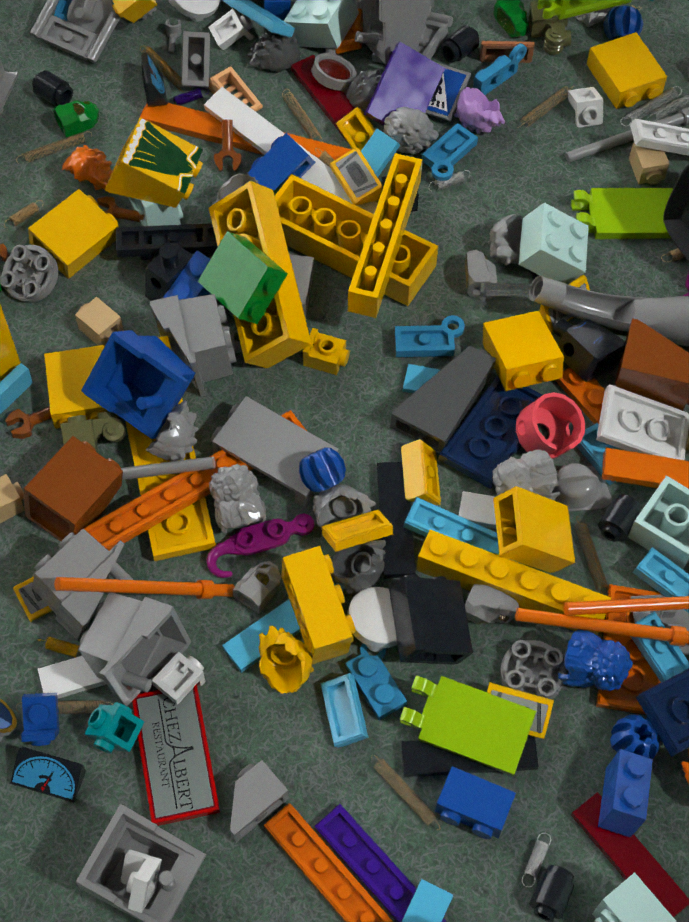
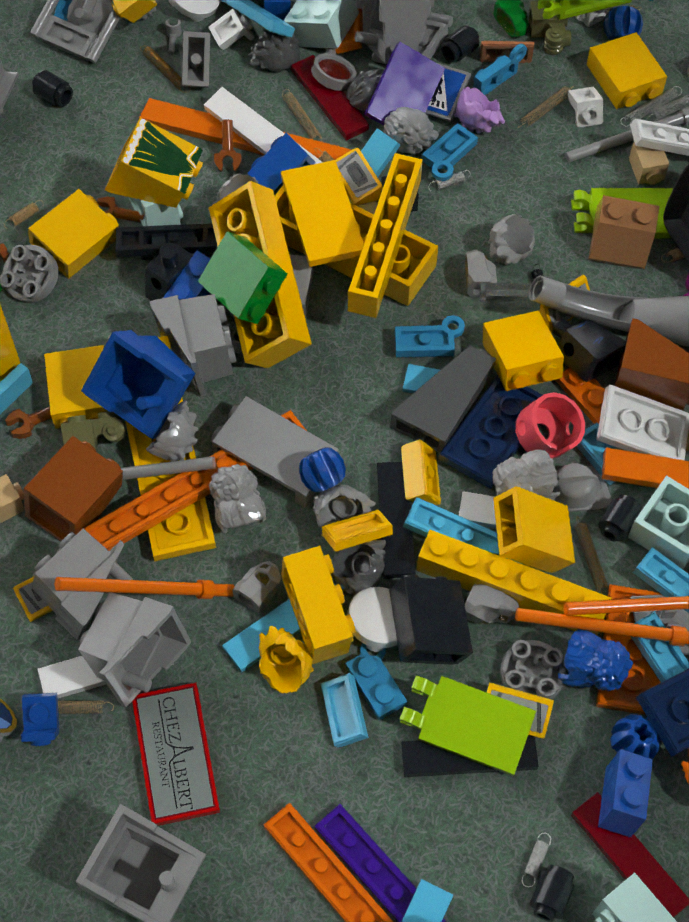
(47, 774): slope -> none
(61, 141): tan piece -> none
(61, 646): yellow piece -> none
(76, 117): green rock -> none
(90, 166): orange hair -> none
(98, 321): tan brick -> none
(113, 728): teal brick -> none
(141, 876): white bracket -> none
(152, 82): black slope -> none
(179, 677): white bracket -> none
(188, 96): dark purple piece -> none
(230, 76): light nougat slope -> none
(255, 798): light grey slope -> none
(258, 539): magenta piece -> none
(322, 213): none -> yellow tile
(325, 353): yellow brick -> none
(356, 128): yellow slope -> none
(400, 794): tan piece -> none
(474, 803): blue brick -> none
(553, 244): light aqua brick -> none
(623, 232): none -> medium nougat slope

